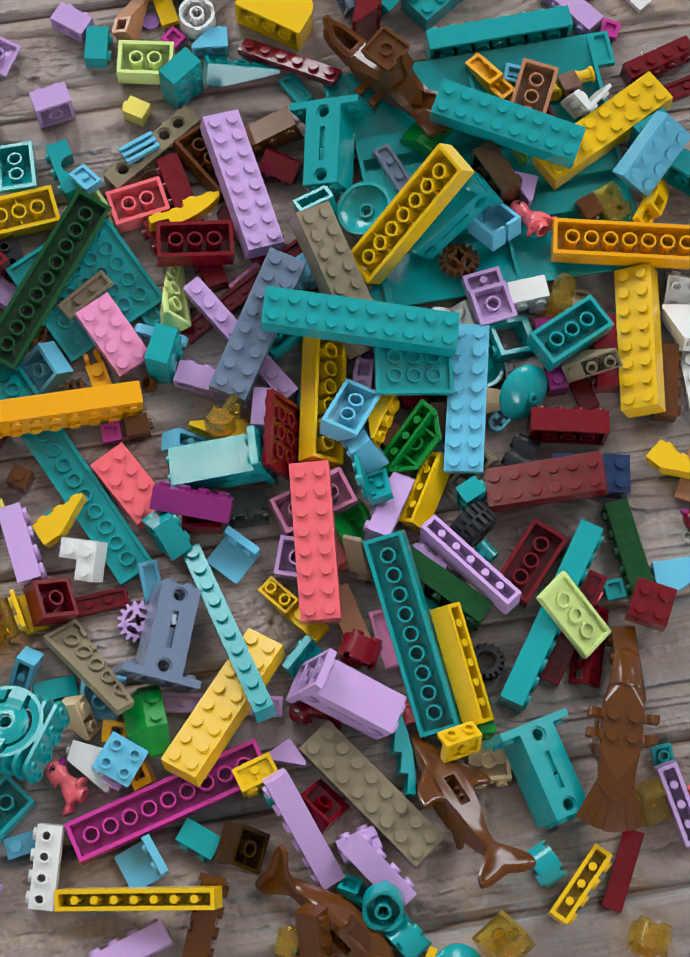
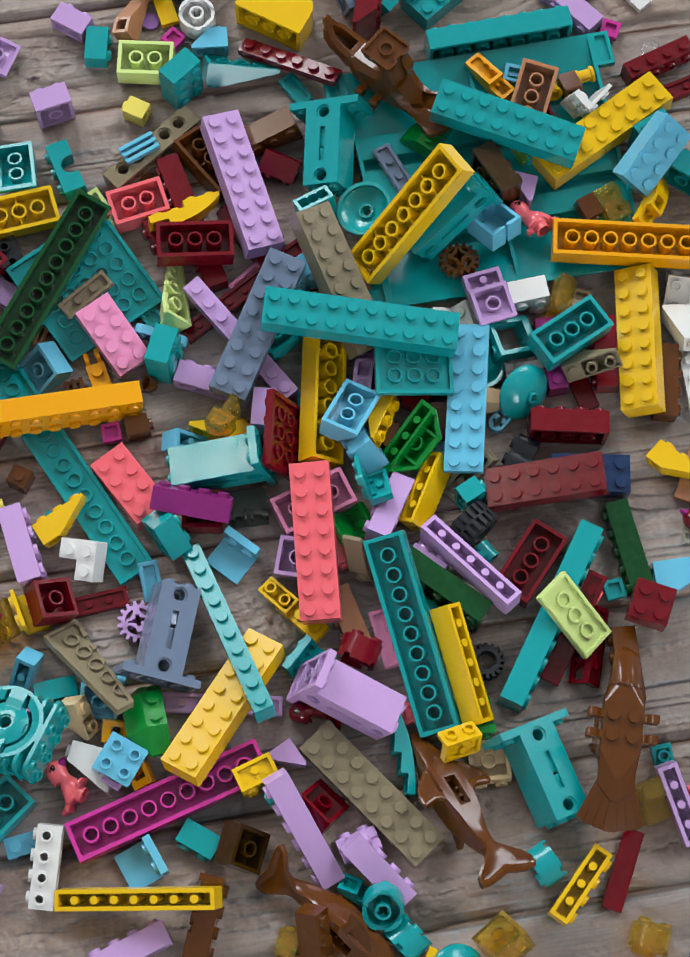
(86, 179): medium azure plate -> none

